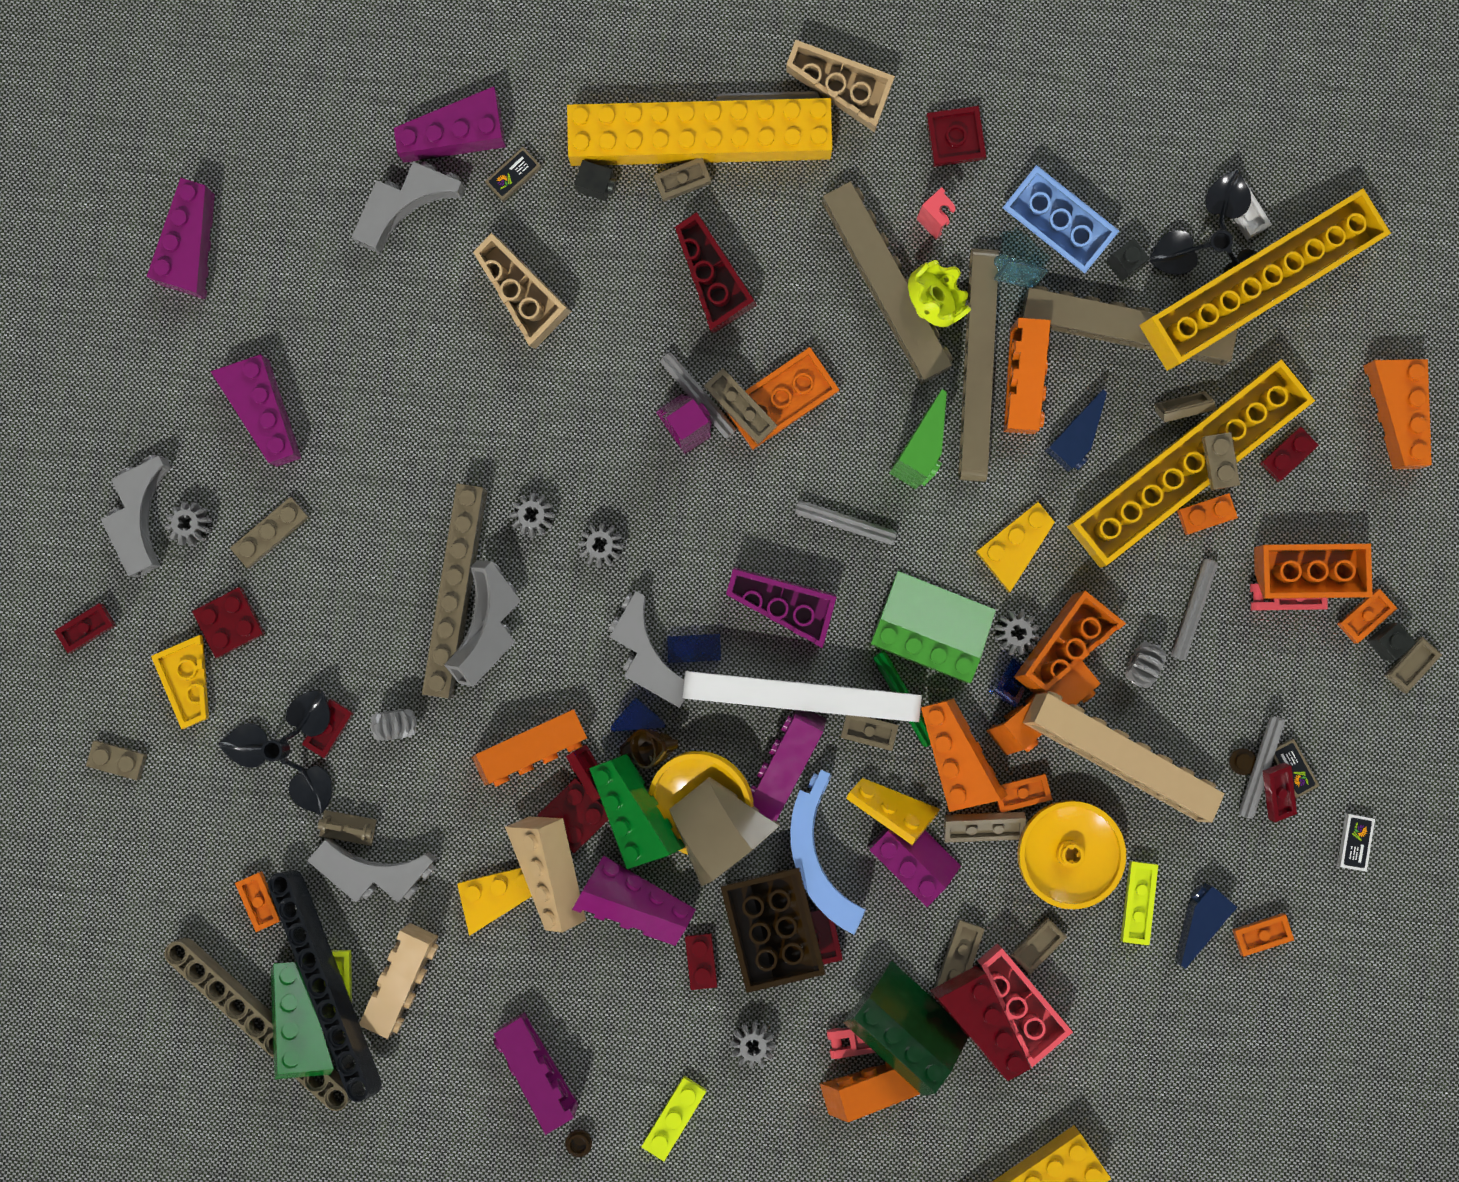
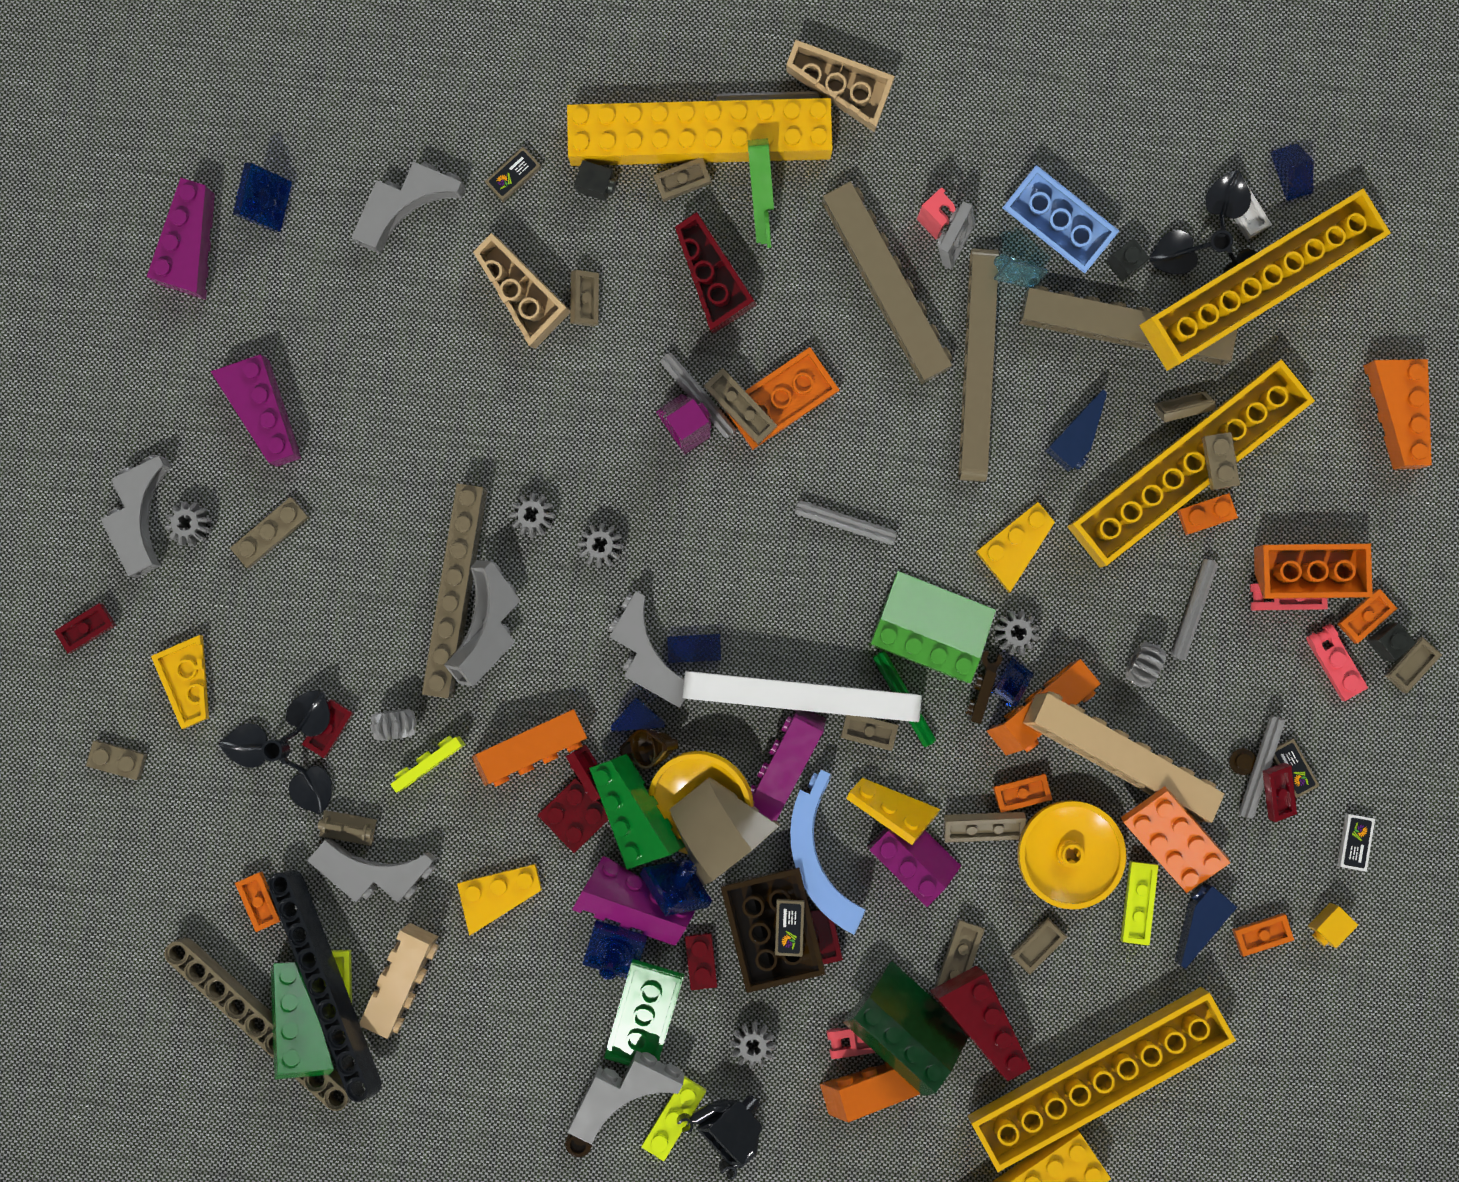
(228, 622): dark red plate -> none
(257, 197): none -> clear blue plate
(426, 763): none -> neon yellow plate
(455, 129): magenta wedge -> none
(536, 1073): magenta wedge -> none
(548, 870): tan wedge -> none
(584, 298): none -> dark tan plate
(610, 1092): none -> light grey arch
(613, 949): none -> clear blue plate
(643, 1012): none -> tile
(678, 881): none -> clear blue plate
(729, 1129): none -> black torso
(761, 188): none -> bright green piece
(786, 603): magenta wedge -> none
(789, 927): none -> tile
(921, 454): bright green slope -> none
(934, 282): neon yellow plate -> none
(953, 240): none -> light grey plate
(956, 136): dark red plate -> none
(959, 758): orange wedge -> none
(983, 685): none -> dark brown plate
(1026, 375): orange wedge -> none
(1028, 1012): coral wedge -> none
(1069, 639): orange wedge -> none
(1101, 1078): none -> yellow brick
(1175, 839): none -> orange plate
(1289, 454): dark red plate -> none
(1294, 171): none -> clear blue slope
(1332, 926): none -> yellow brick
(1337, 663): none -> coral plate

